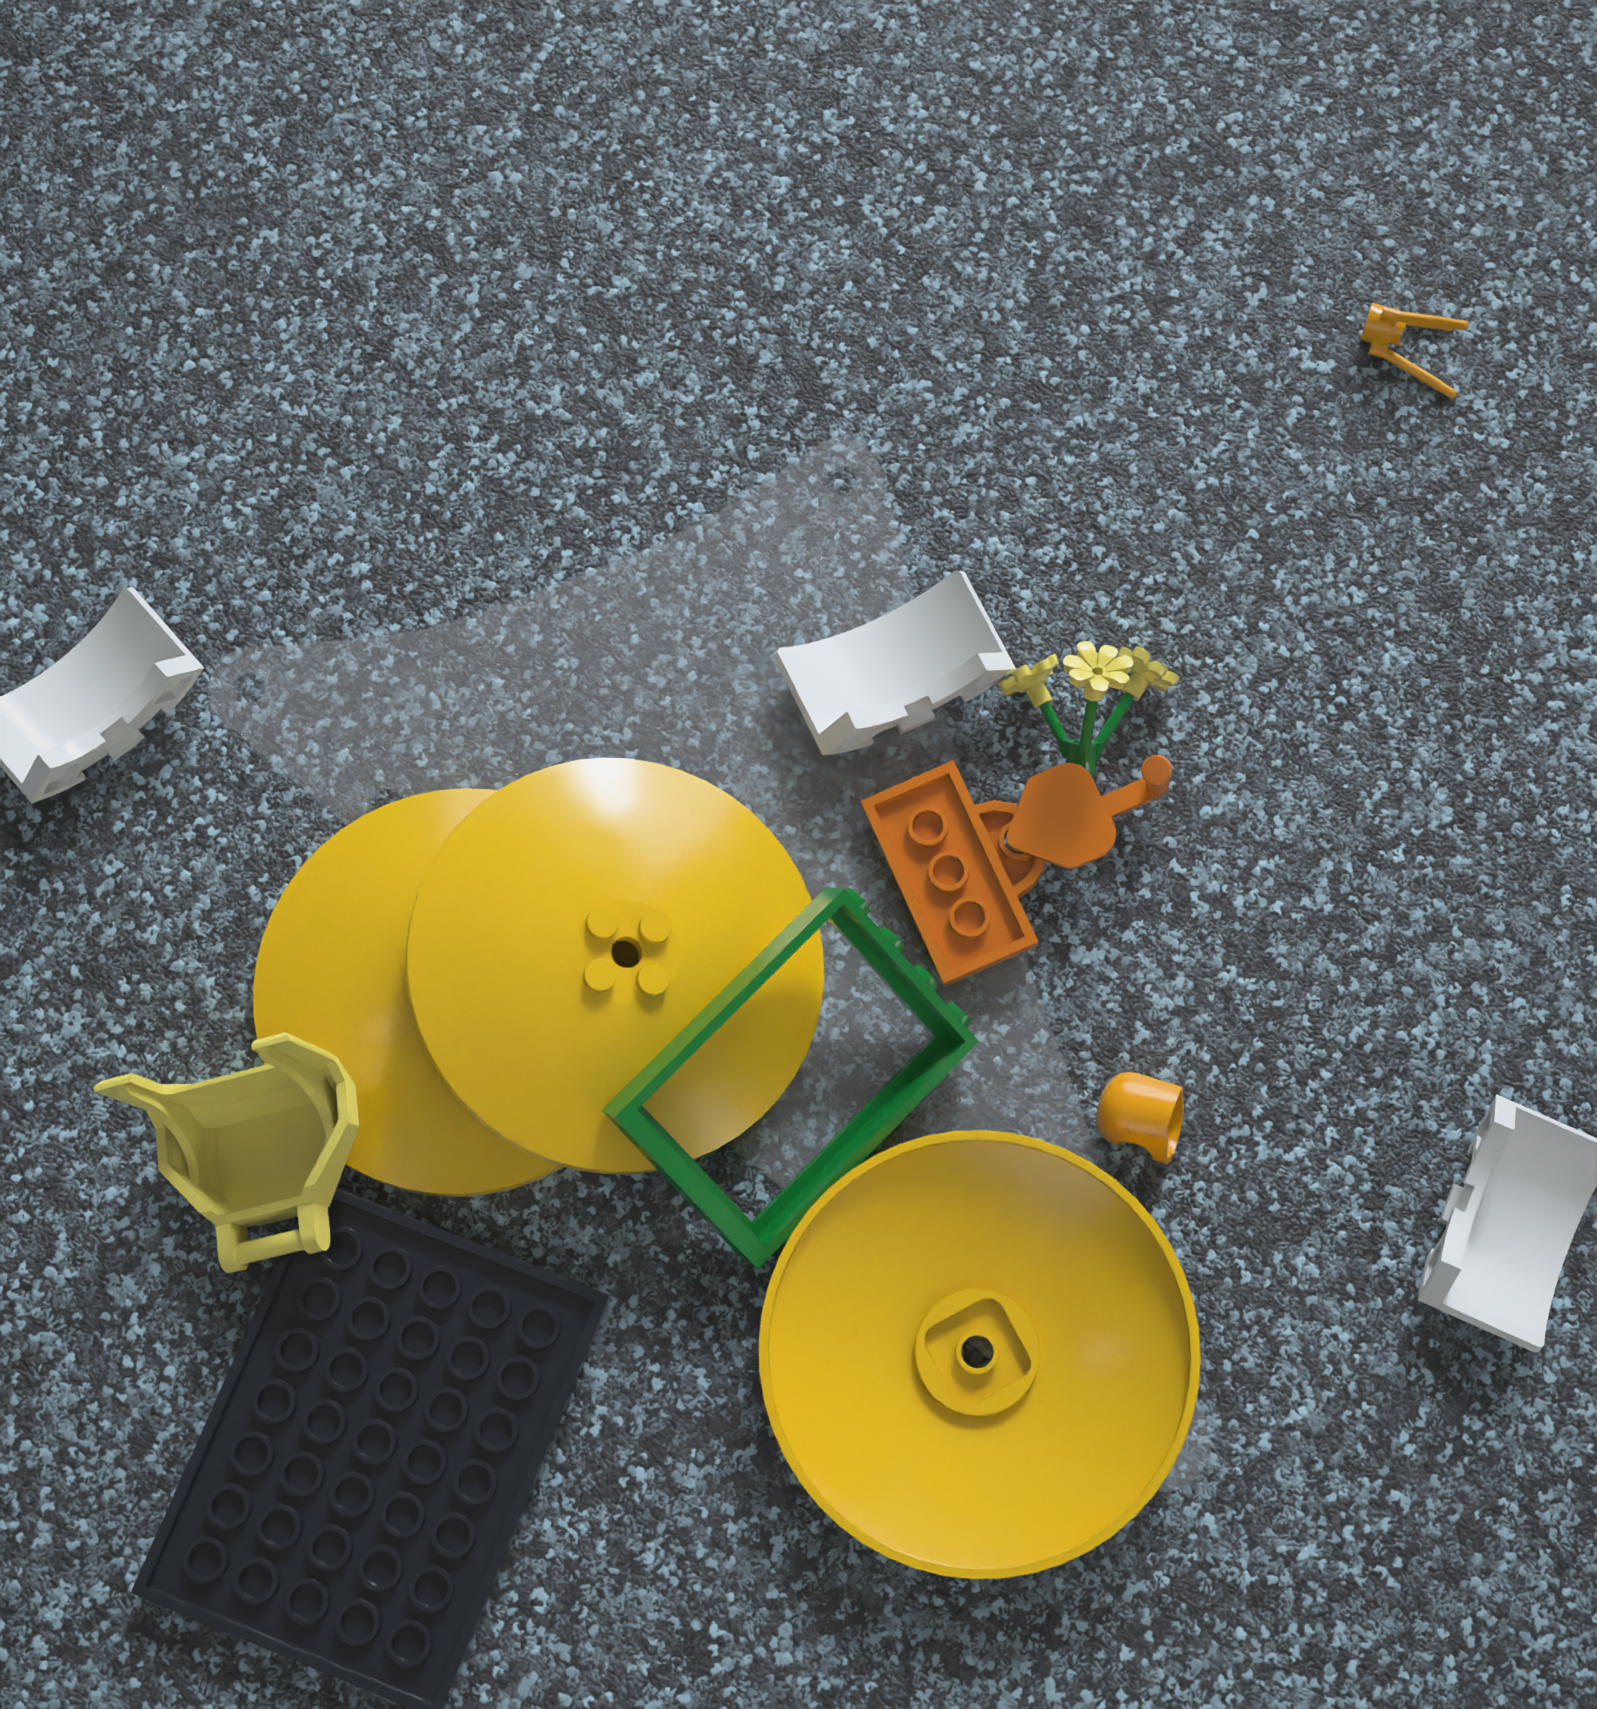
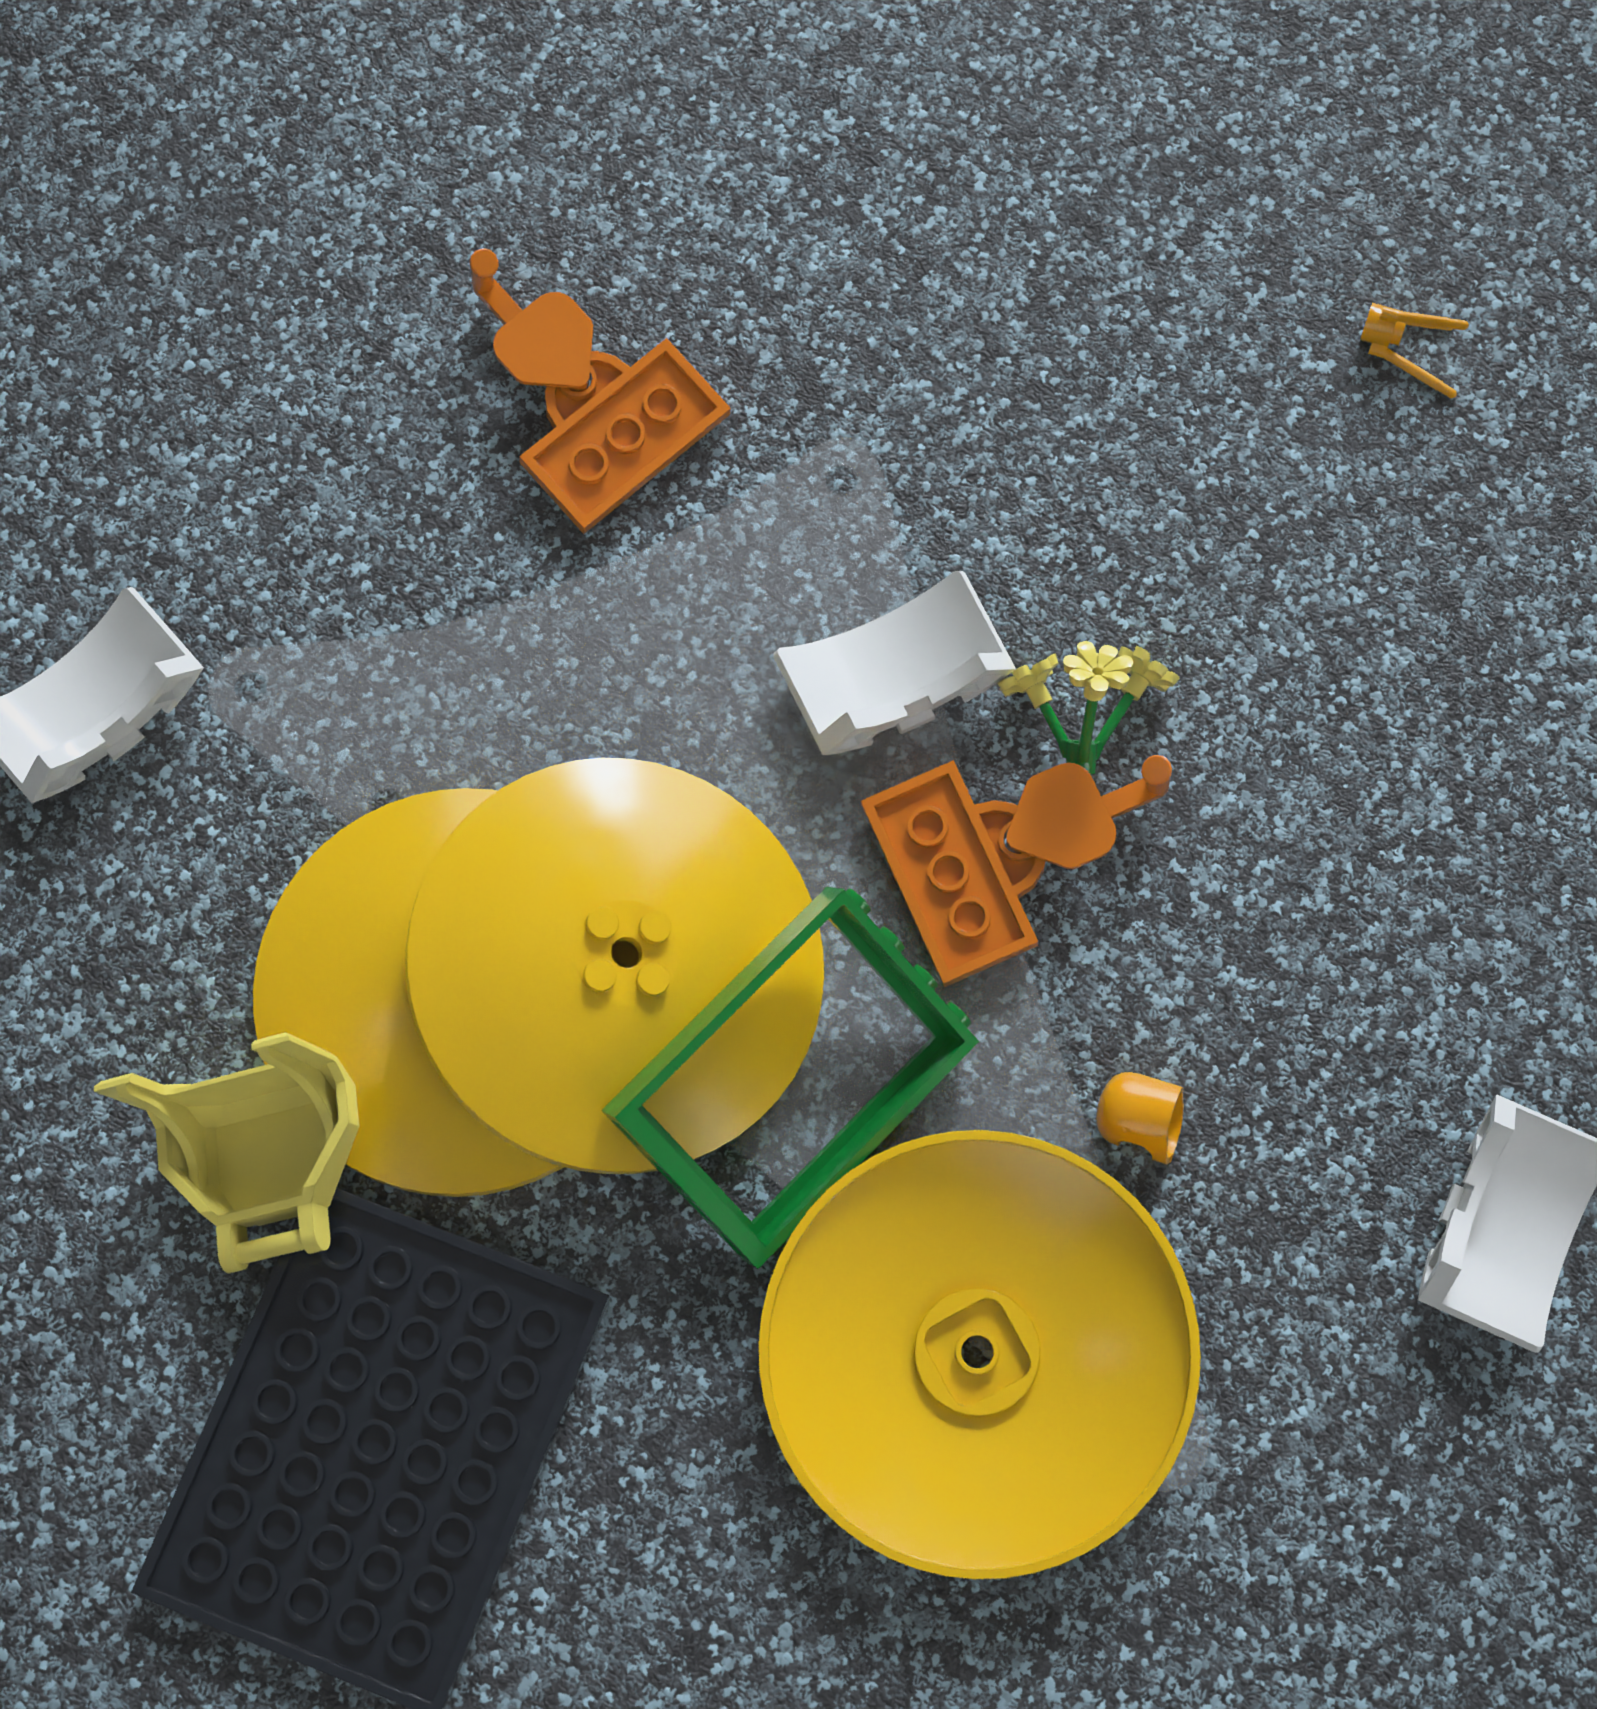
(607, 433): none -> orange plate

